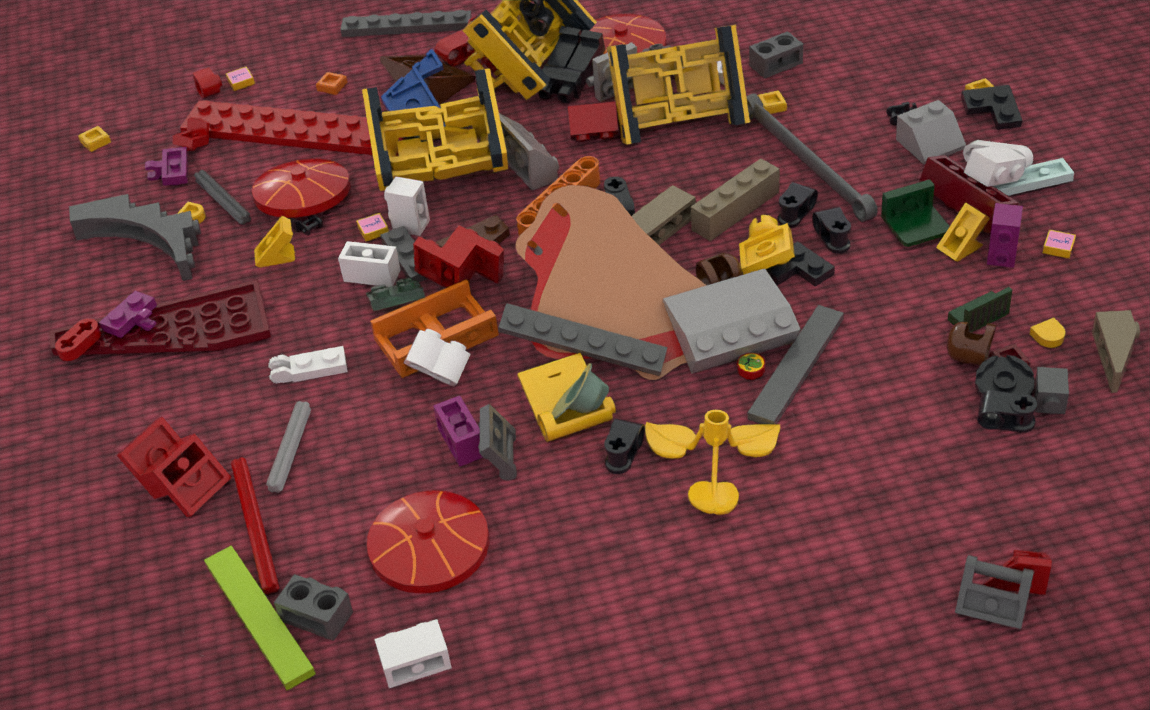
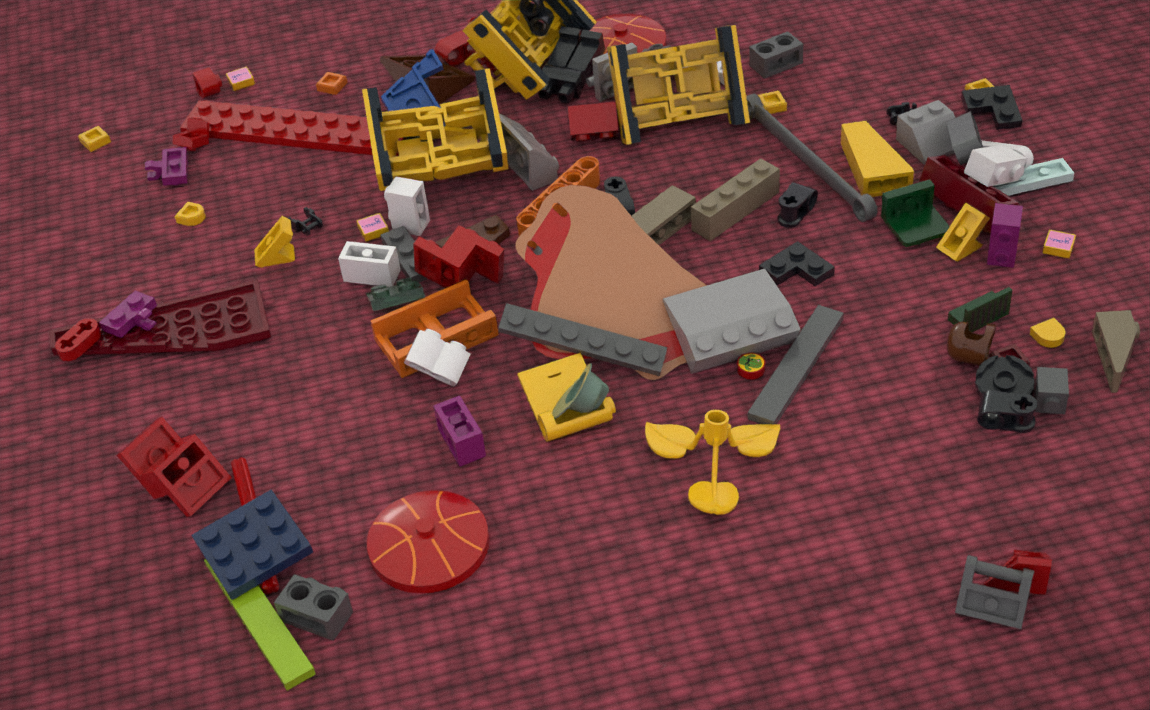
(146, 223): dark grey arch -> none
(218, 193): dark grey axle -> none
(252, 544): none -> dark blue plate
(288, 447): light grey axle -> none
(301, 188): red dish -> none
(308, 365): white hinge -> none
(405, 23): dark grey plate -> none
(413, 653): white brick -> none
(497, 442): dark grey plate -> none
(622, 445): black piece -> none
(718, 268): reddish brown helmet -> none
(766, 245): yellow plate -> none
(833, 229): black piece -> none
(873, 161): none -> yellow slope
(964, 136): none -> dark grey beam

